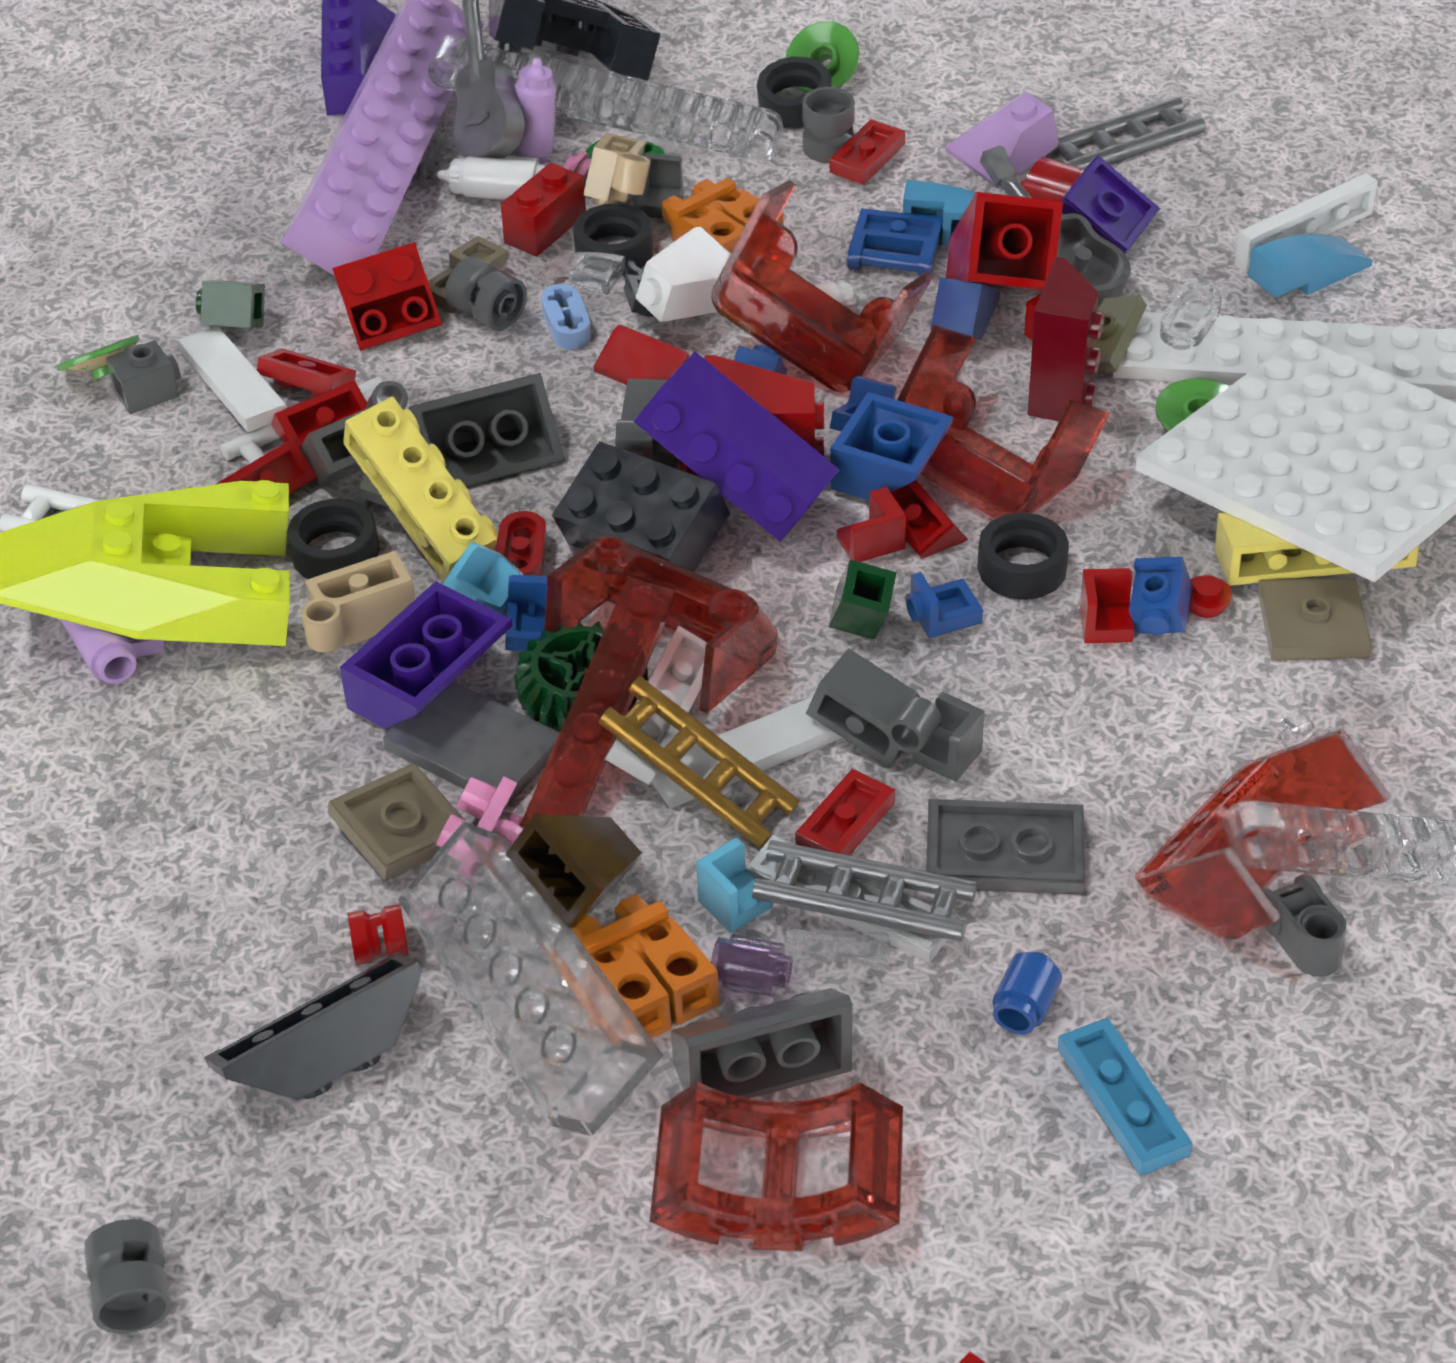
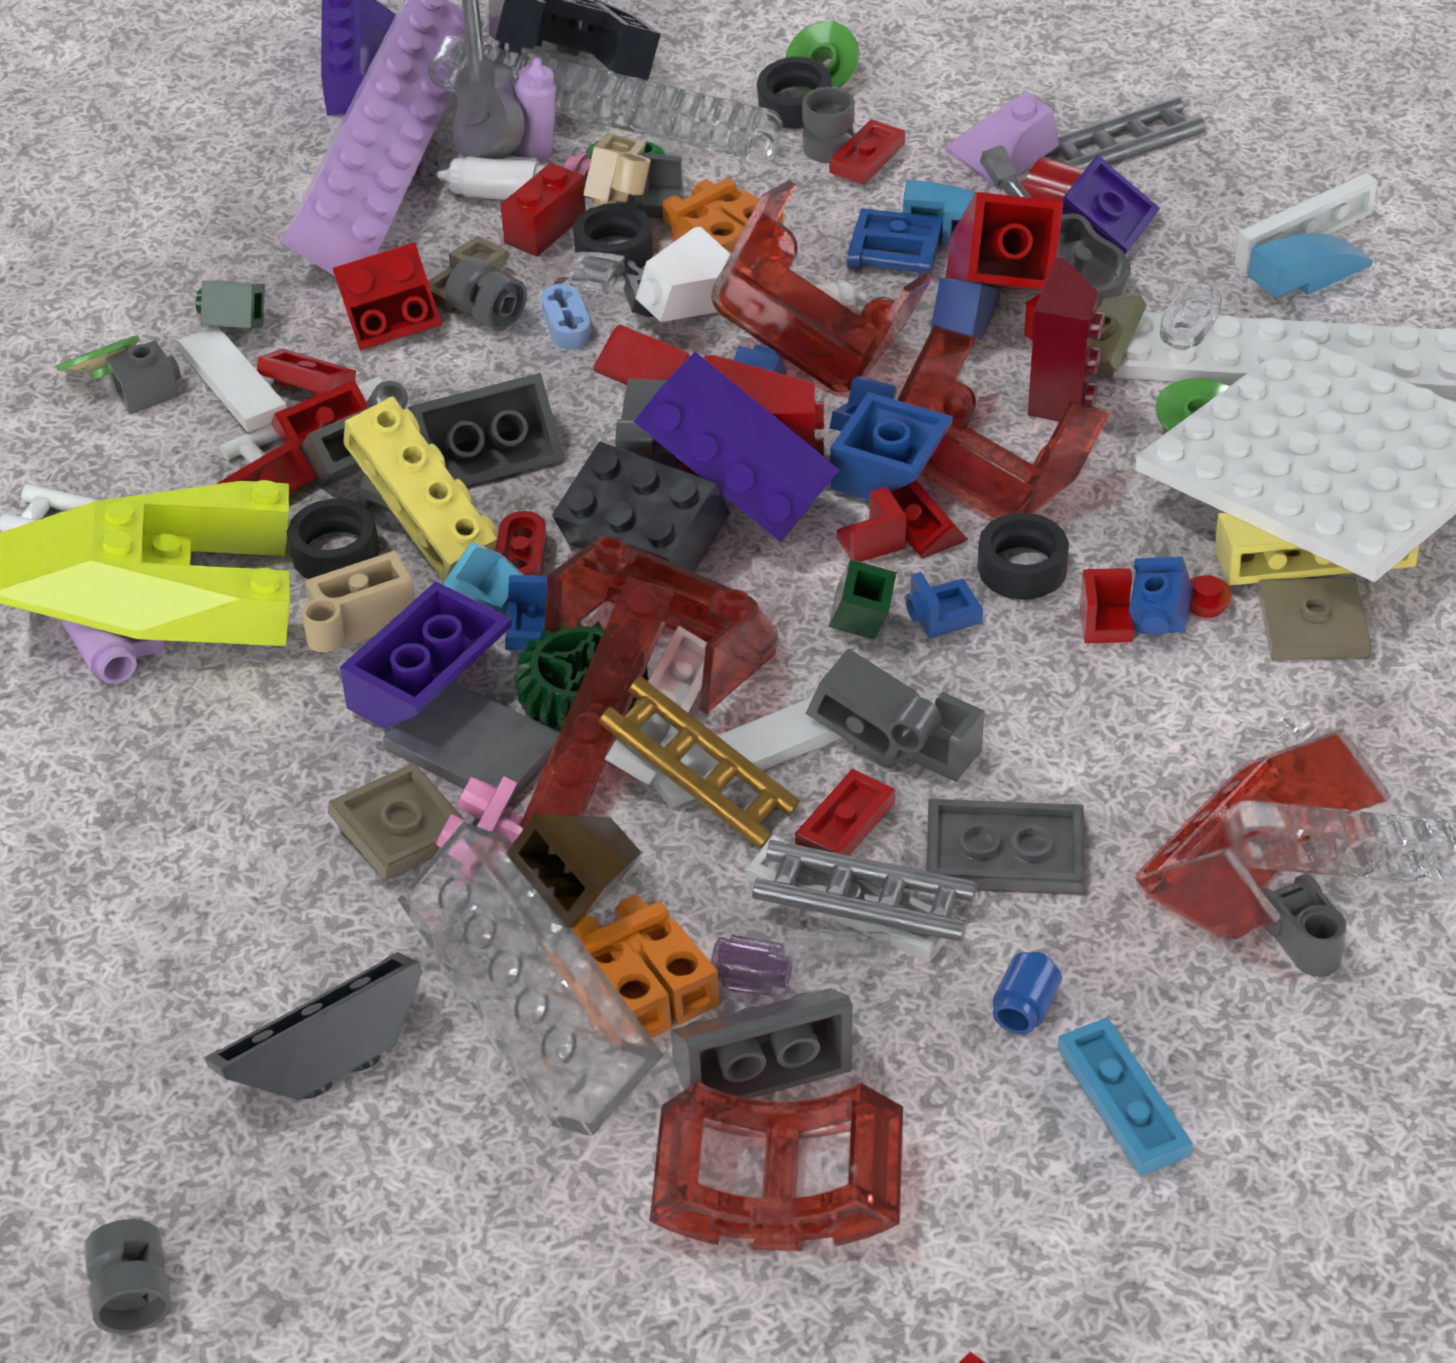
(366, 938): red wheel -> none
(727, 887): medium azure panel -> none

